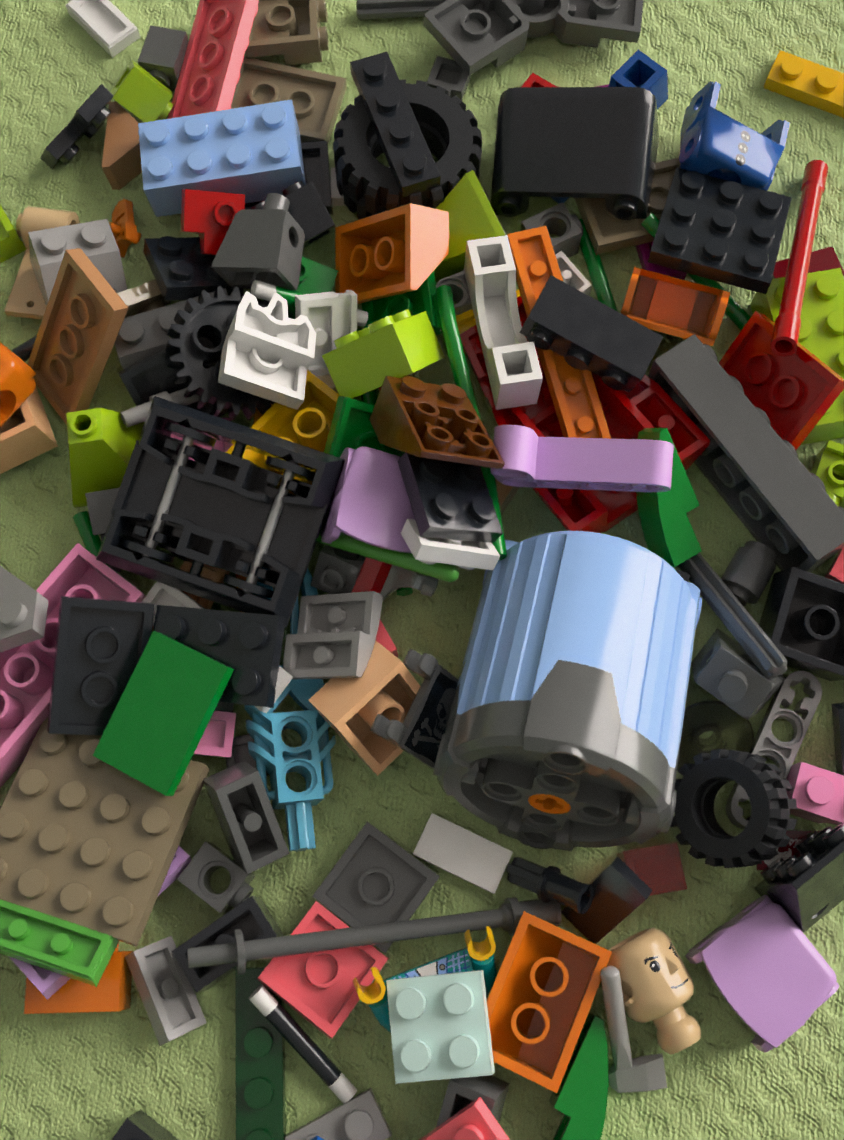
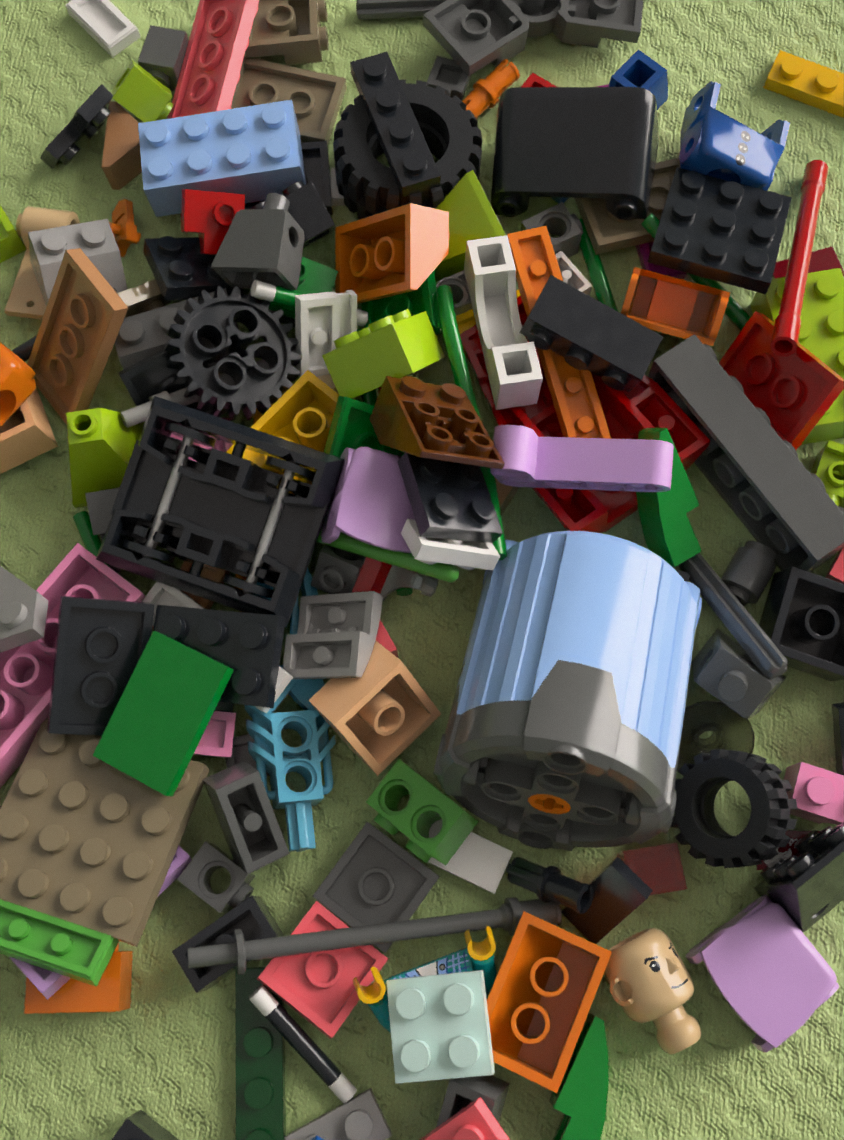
(165, 991): light grey plate -> none
(268, 351): white plate -> none
(423, 809): none -> bright green brick
(428, 714): dark grey flag -> none
(488, 90): none -> orange pin
(627, 1073): light grey piece -> none
(768, 746): light grey beam -> none

